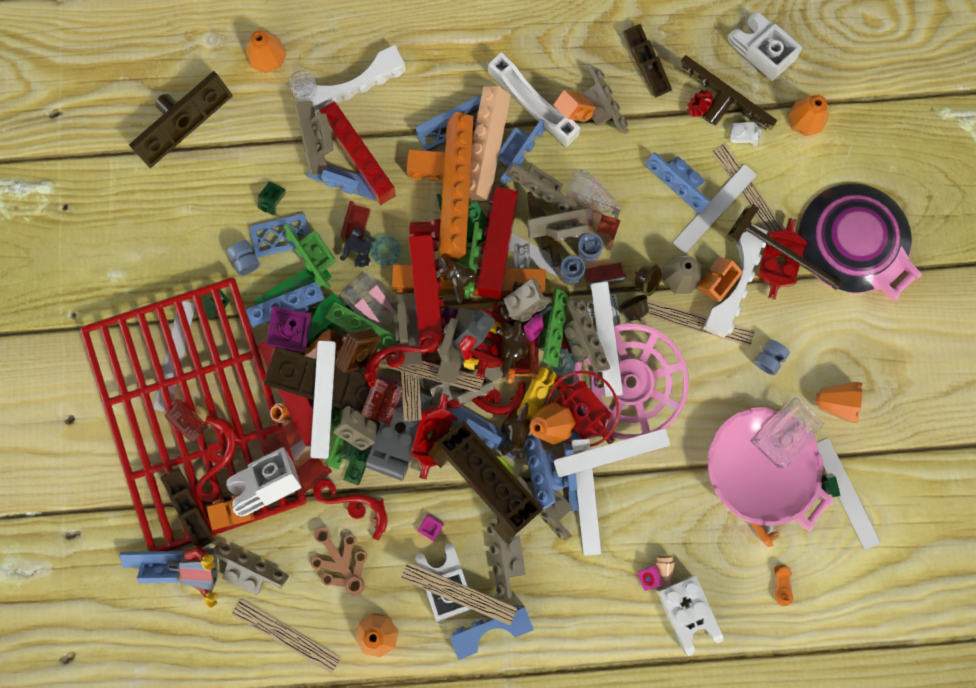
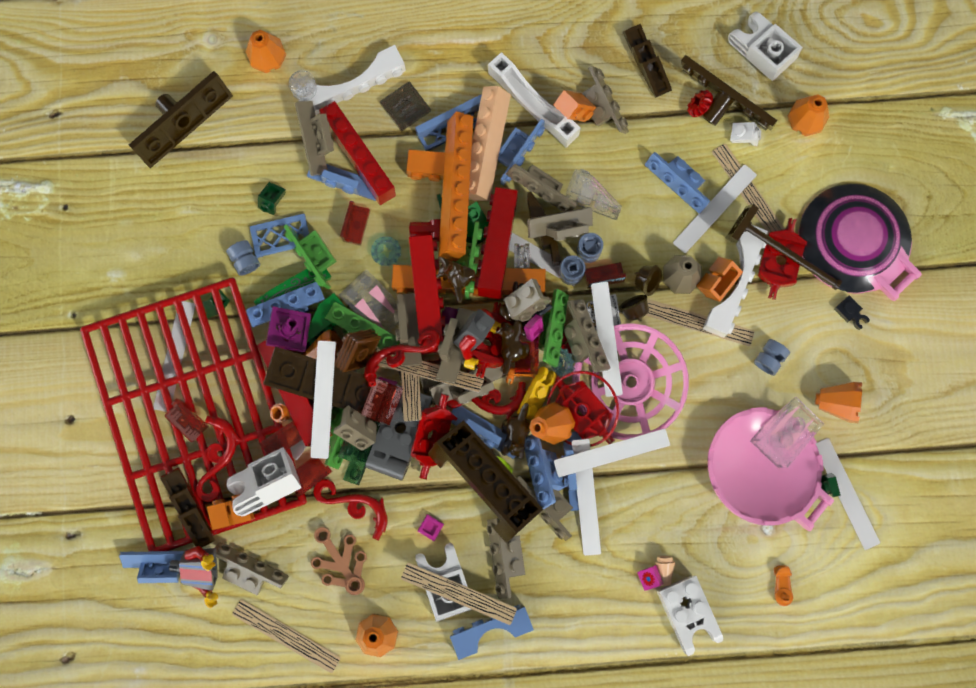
(359, 246): black animal -> none
(405, 106): none -> clear smoke tile
(608, 226): clear red panel -> none
(766, 538): orange piece -> none
(849, 310): none -> black plate

